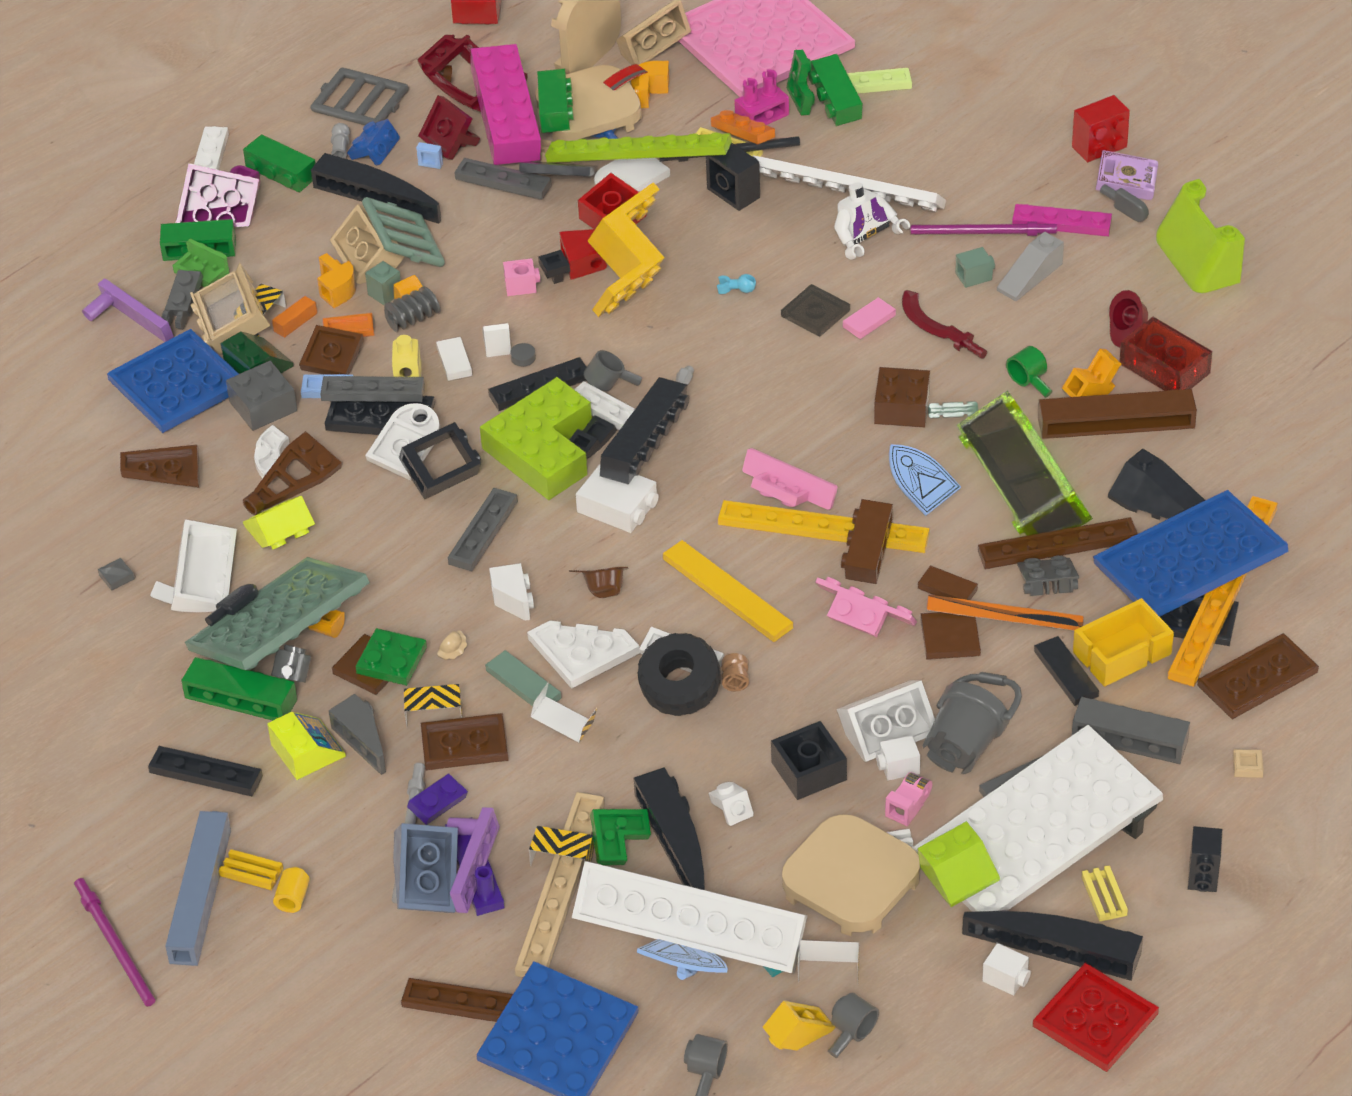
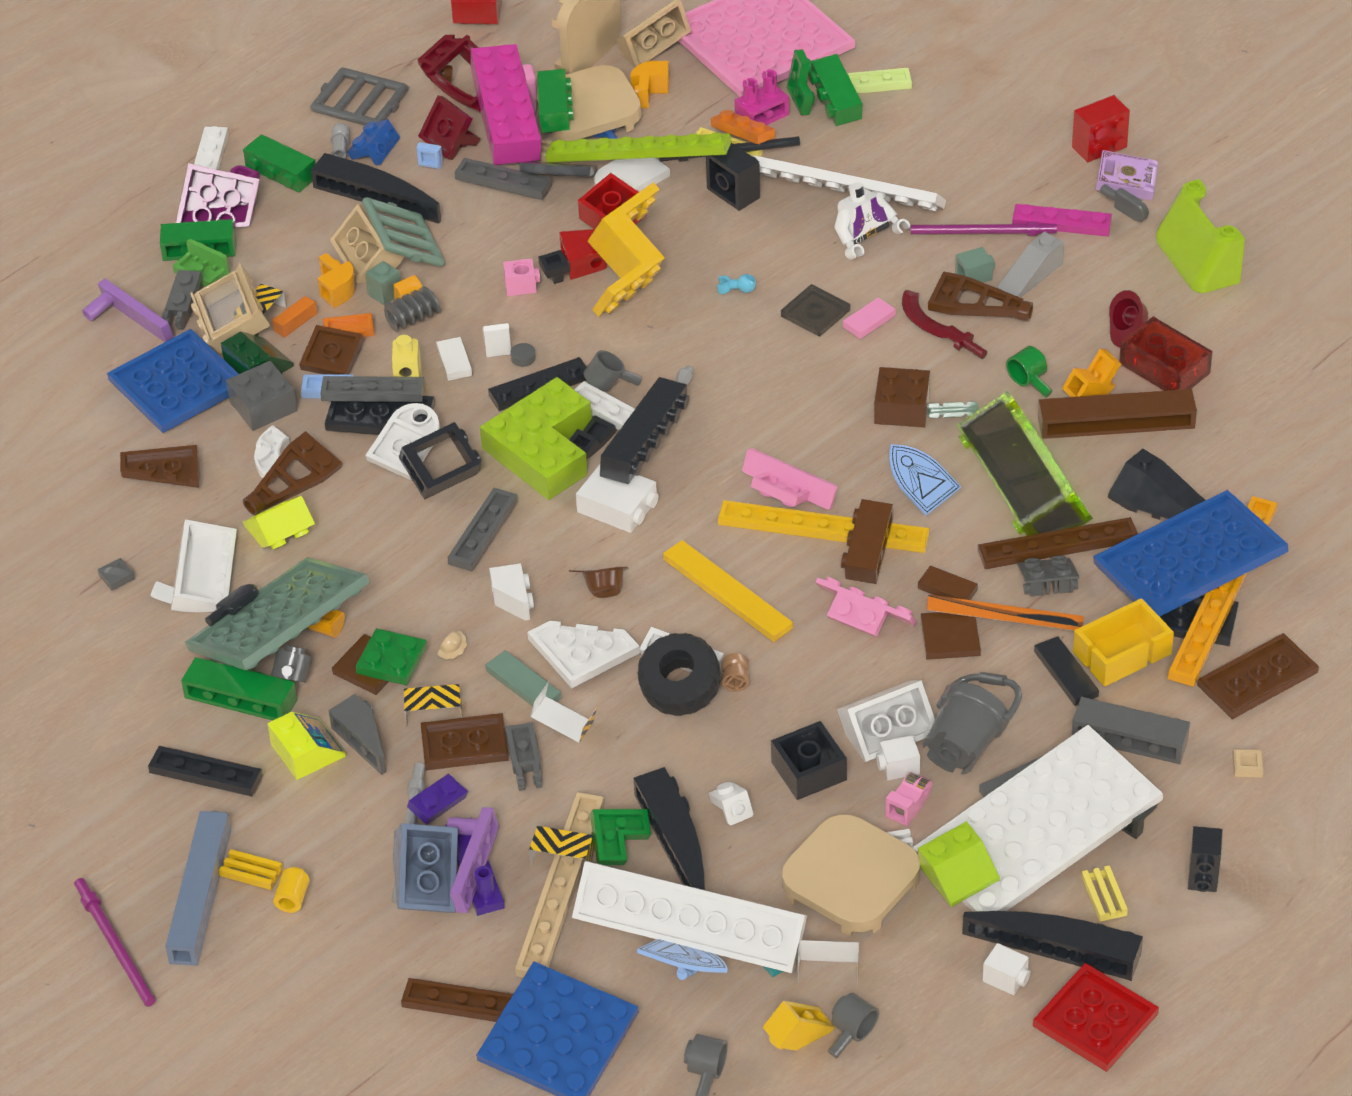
(524, 753): none -> dark grey hinge
(531, 84): none -> bright pink tile
(624, 76): red sticker -> none
(951, 286): none -> reddish brown plate

